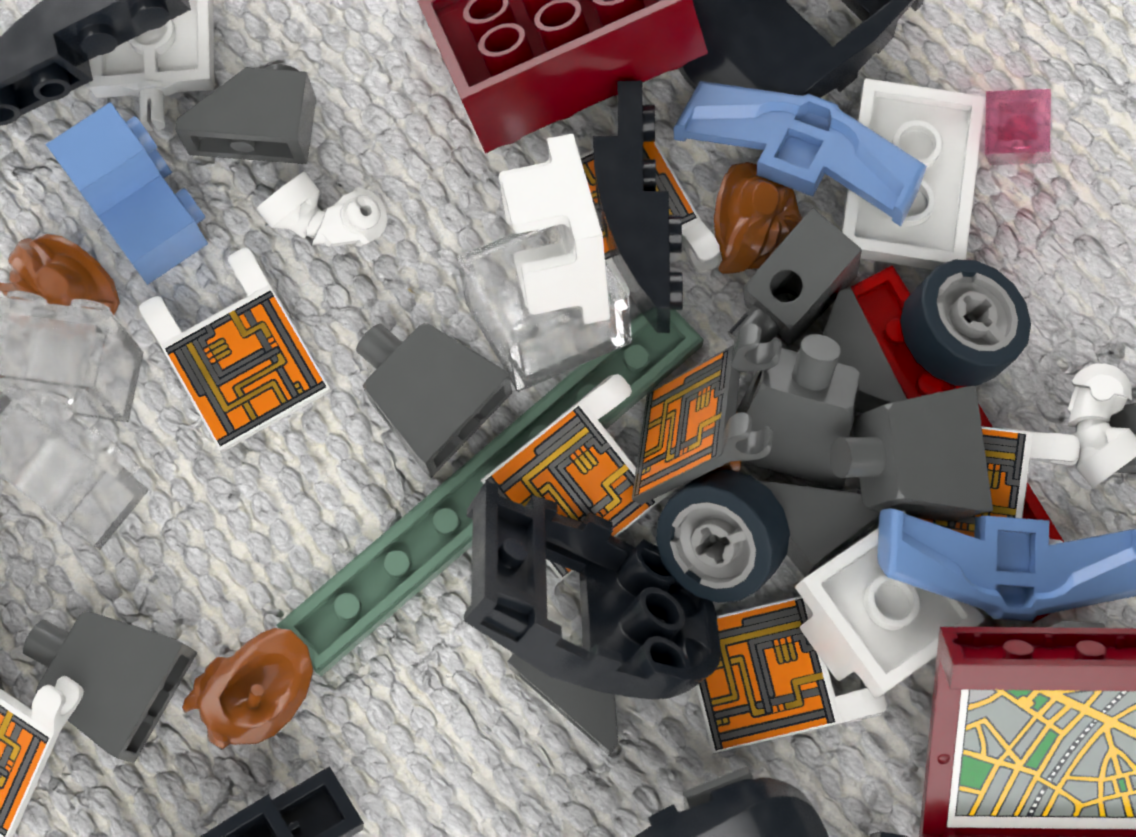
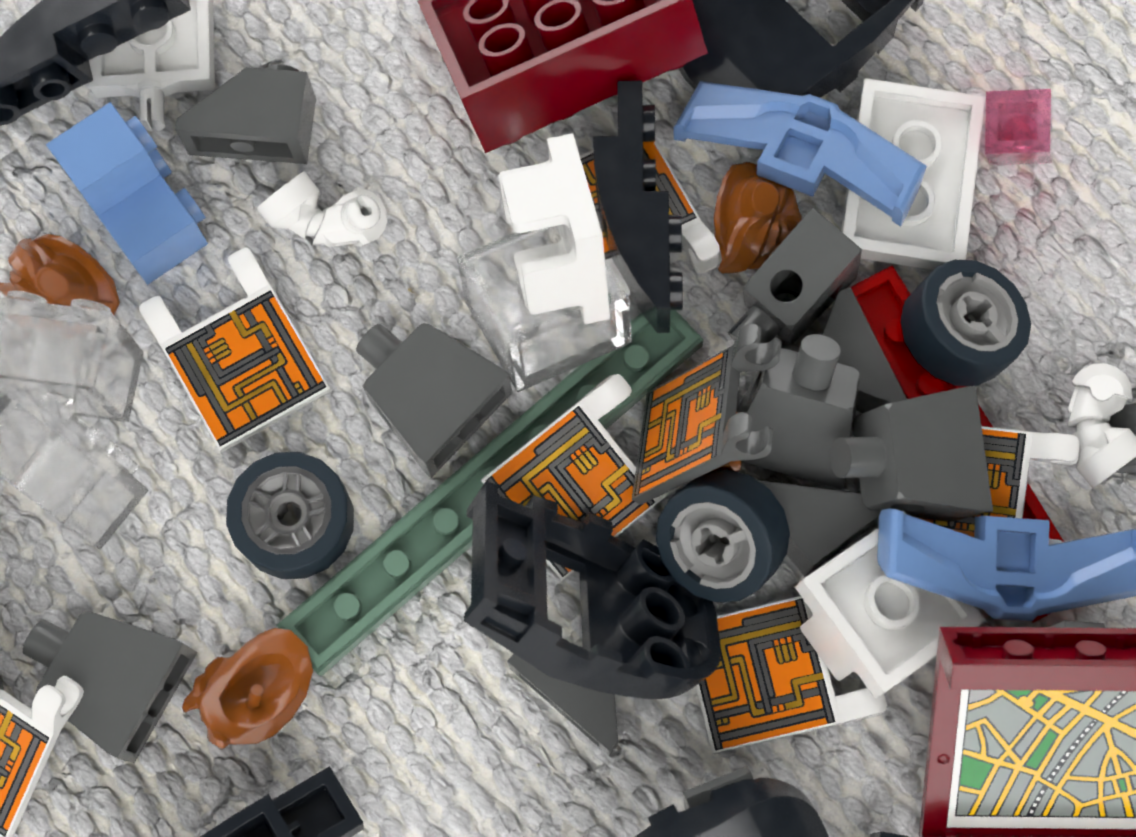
(262, 499): none -> wheel

